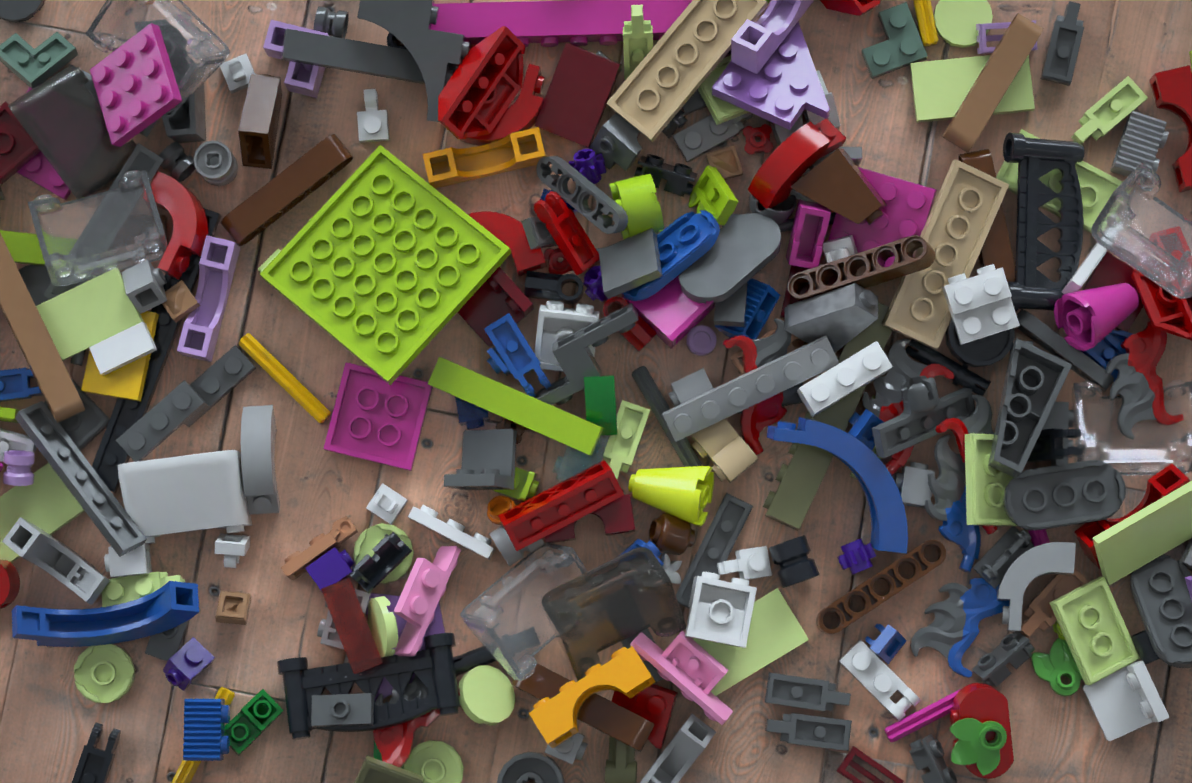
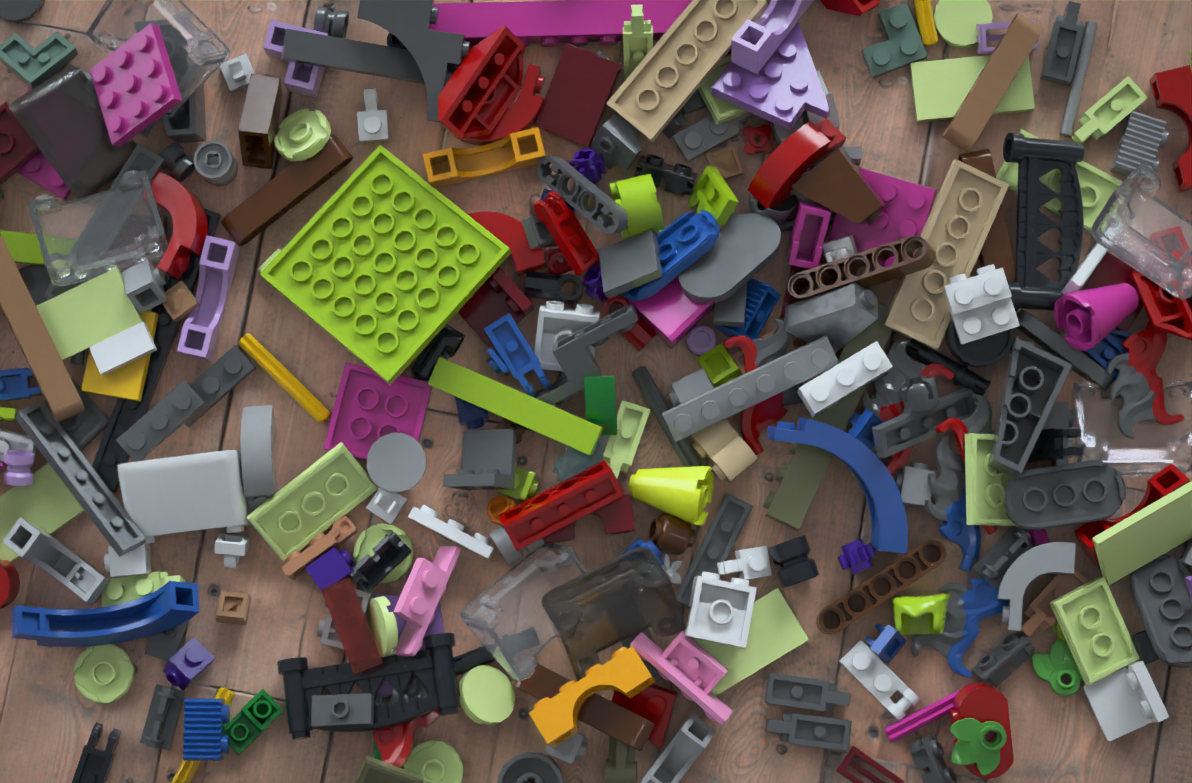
(162, 717): none -> dark grey hinge
(302, 135): none -> yellowish green tile
(312, 502): none -> yellowish green tile
(396, 462): none -> light grey tile
(443, 345): none -> black piece
(718, 366): none -> lime bracket
(920, 613): none -> lime hair
(1078, 79): none -> light grey bar

